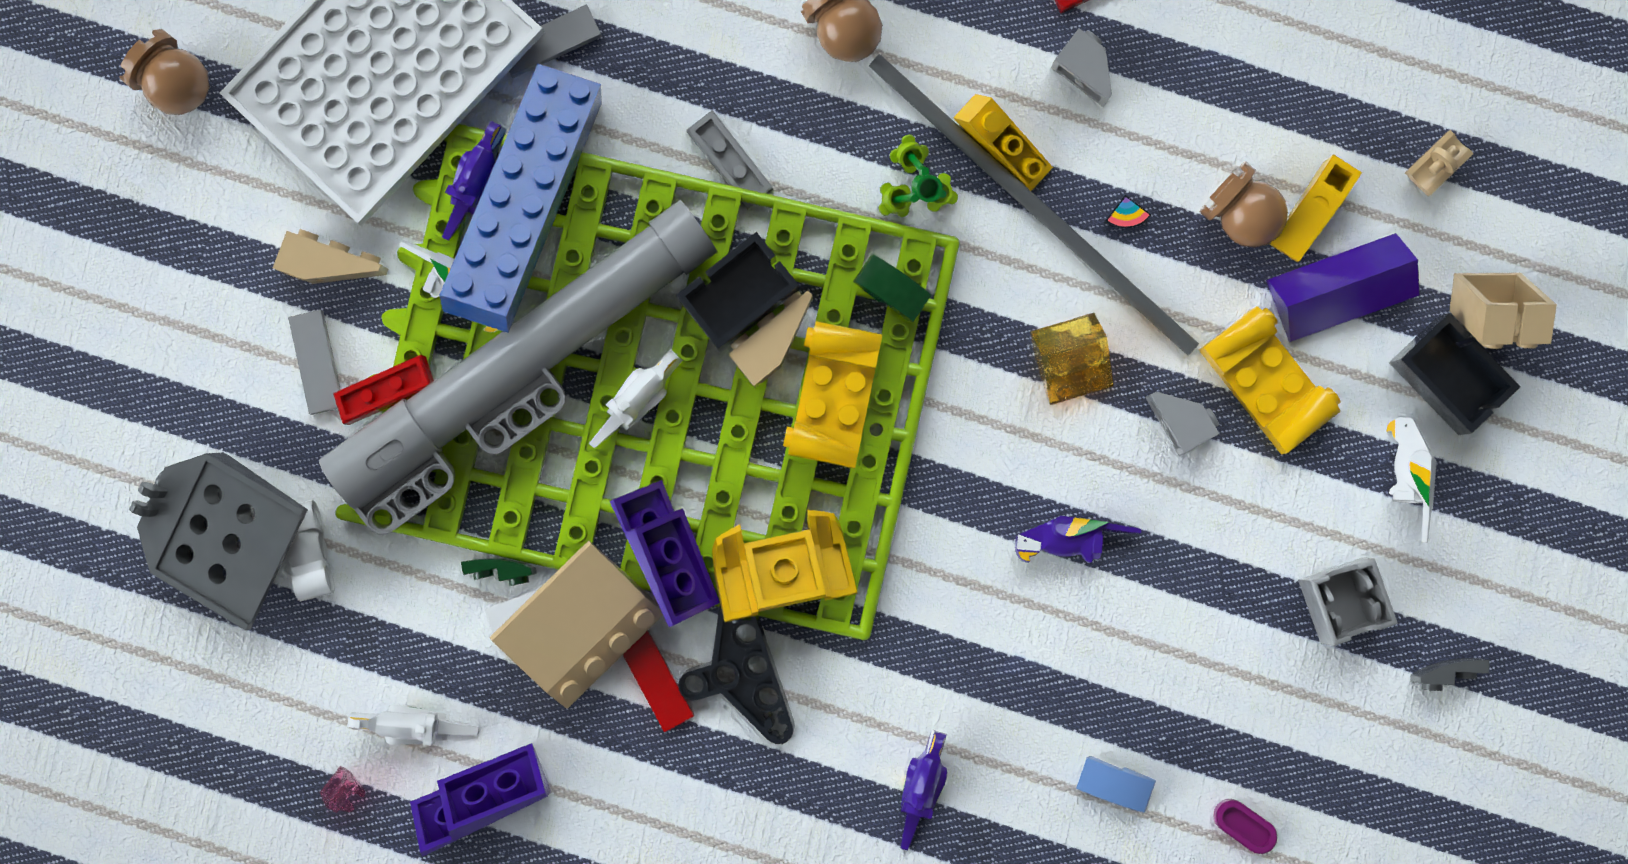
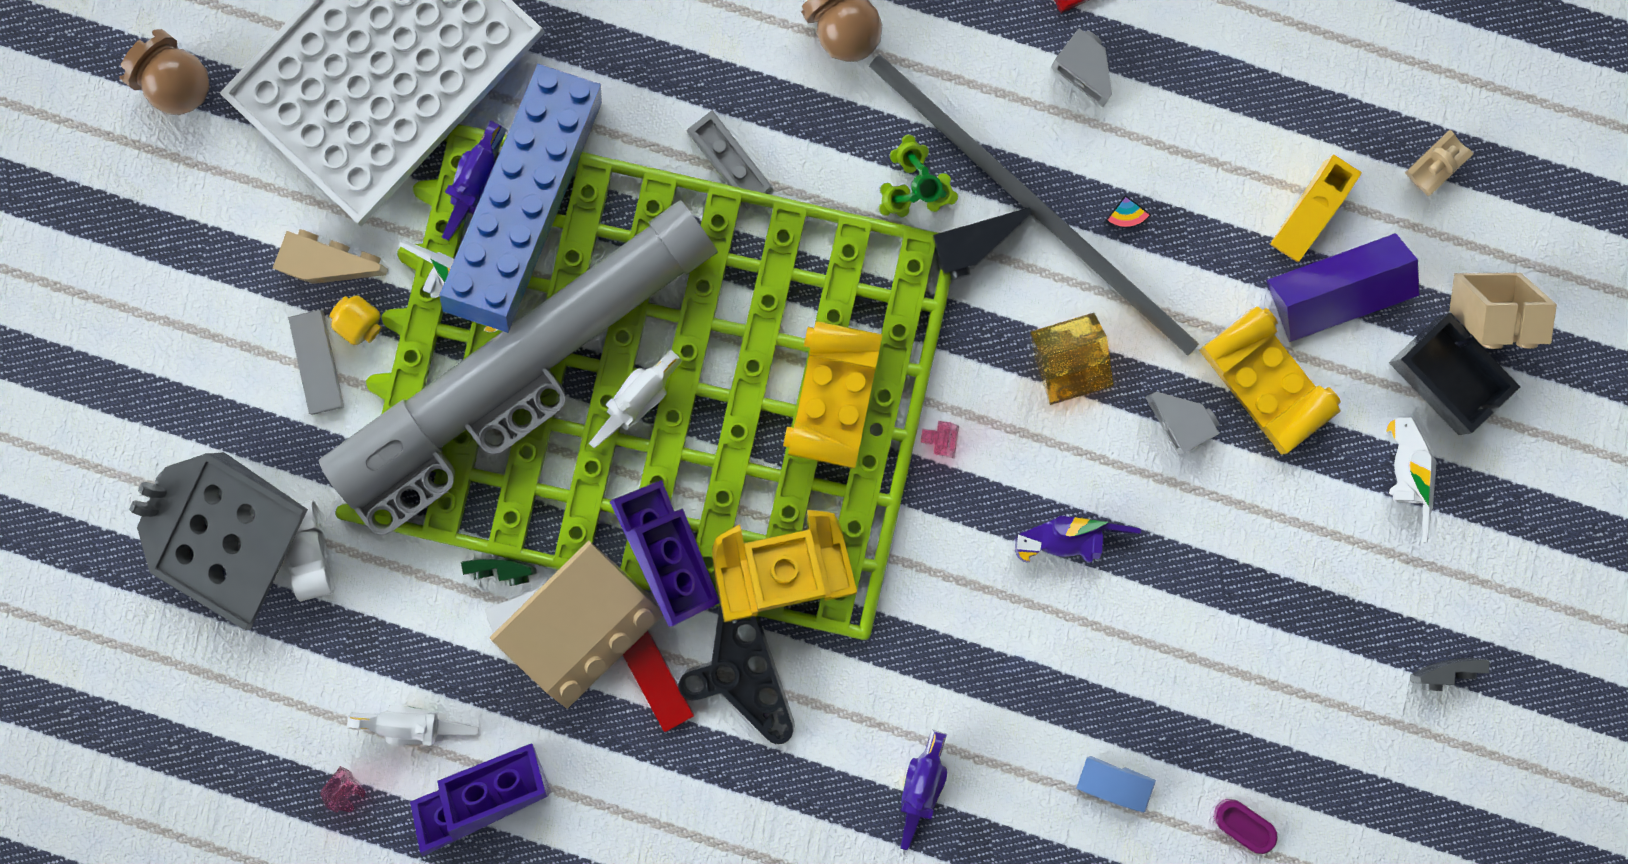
(355, 320): none -> yellow head
(383, 390): red tile -> none
(560, 37): light grey tile -> none
(740, 292): black piece -> none
(767, 348): tan slope -> none
(892, 287): dark green slope -> none
(943, 439): none -> clear pink tile
(969, 245): none -> black slope
(1003, 139): yellow slope -> none
(1248, 209): medium nougat tile -> none
(1347, 601): light grey piece -> none

